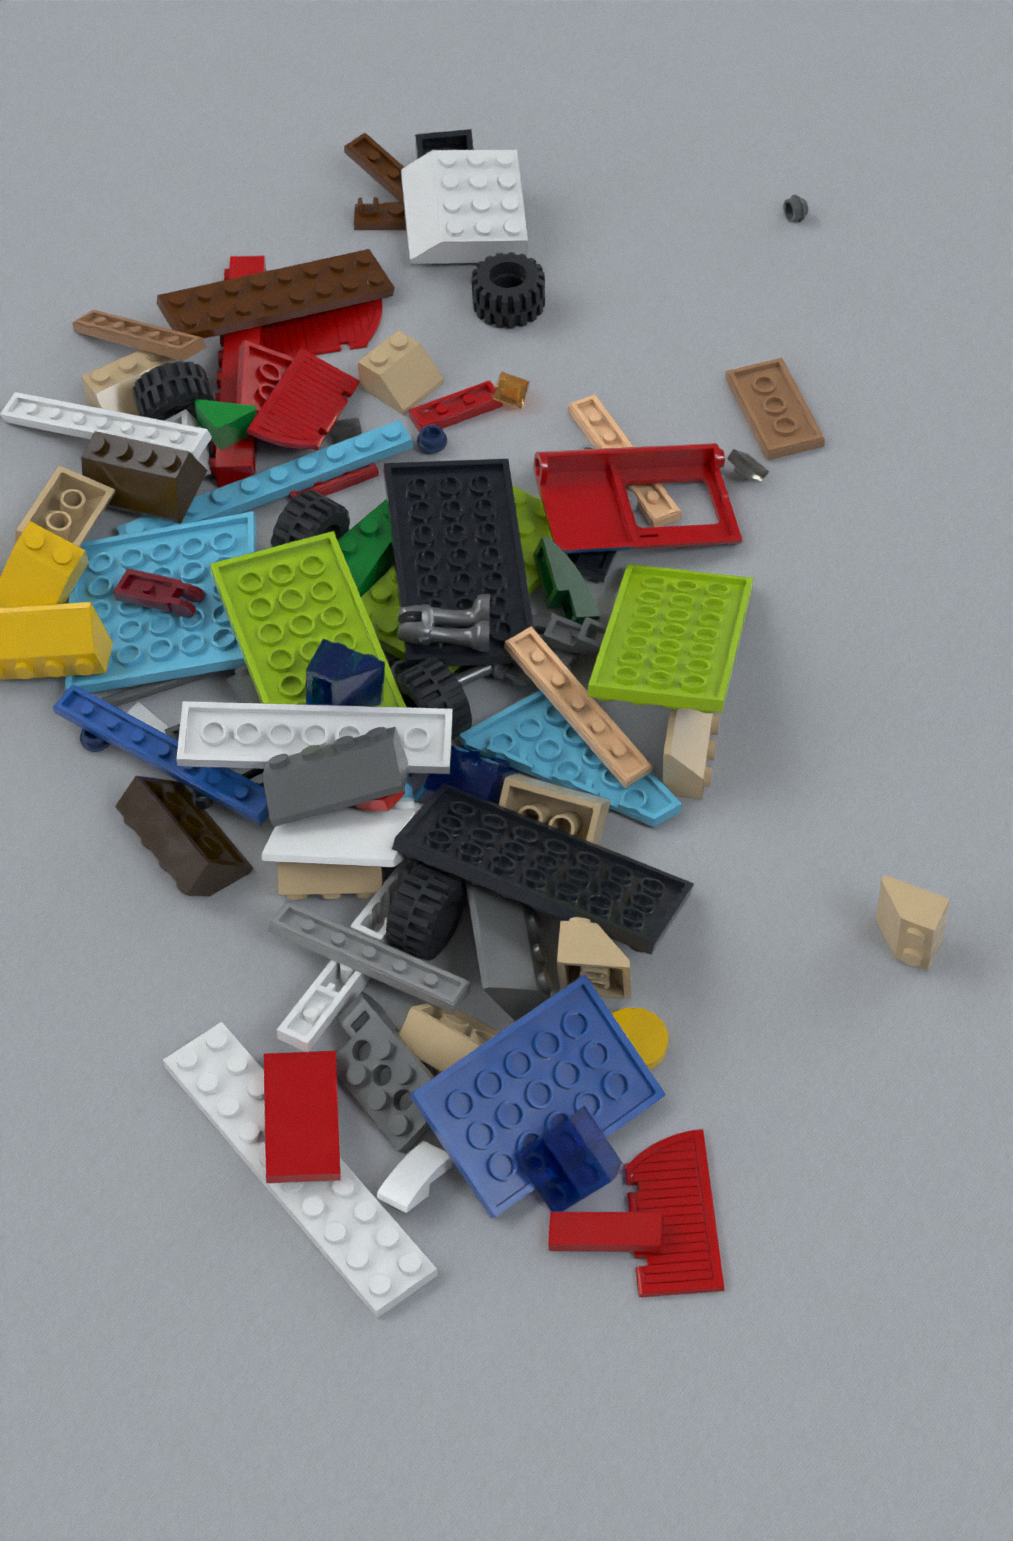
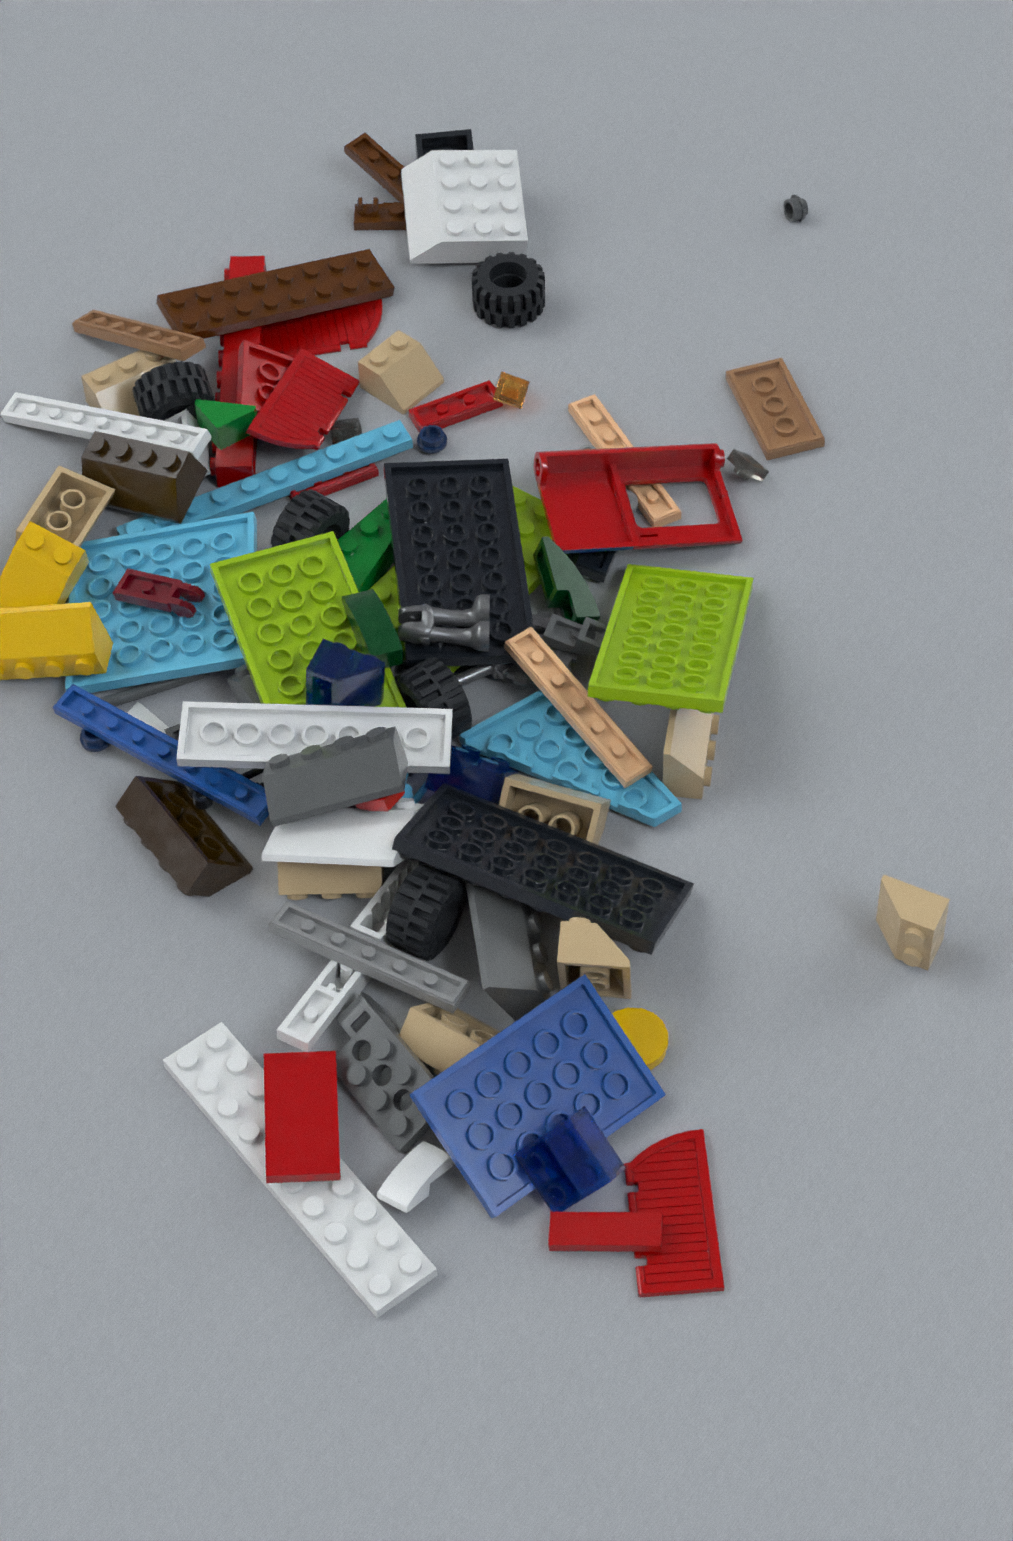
(373, 627): none -> dark green slope

